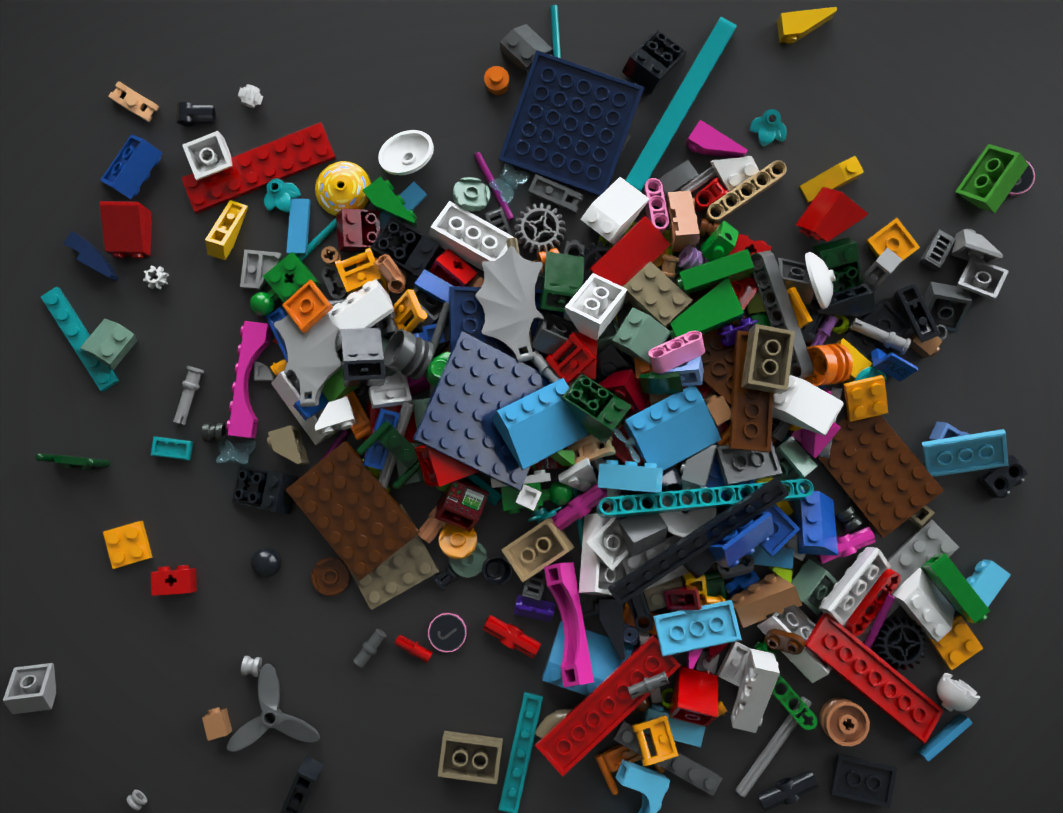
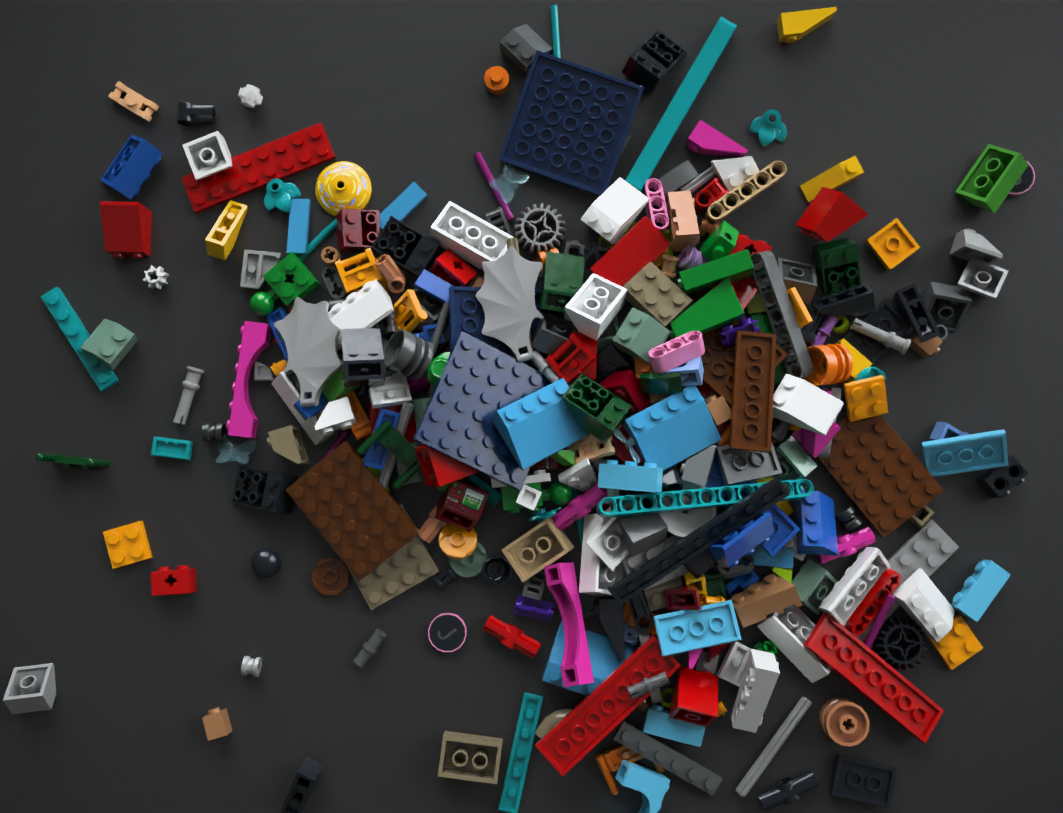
(90, 255): dark blue slope -> none
(136, 800): light grey bush -> none
(269, 701): dark grey piece -> none
(307, 306): orange tile -> none
(385, 201): green slope -> none
(406, 152): white dish -> none
(413, 648): red axle -> none
(471, 194): tile -> none
(555, 193): dark grey plate -> none
(661, 739): light orange plate -> none
(768, 359): dark tan brick -> none
(785, 641): reddish brown plate -> none
(789, 695): green beam -> none
(820, 278): white dish -> none
(881, 269): light grey slope -> none
(892, 364): blue panel -> none
(929, 261): dark grey slope -> none
(944, 737): dark azure tile -> none
(956, 588): green slope -> none
(956, 694): white cylinder -> none

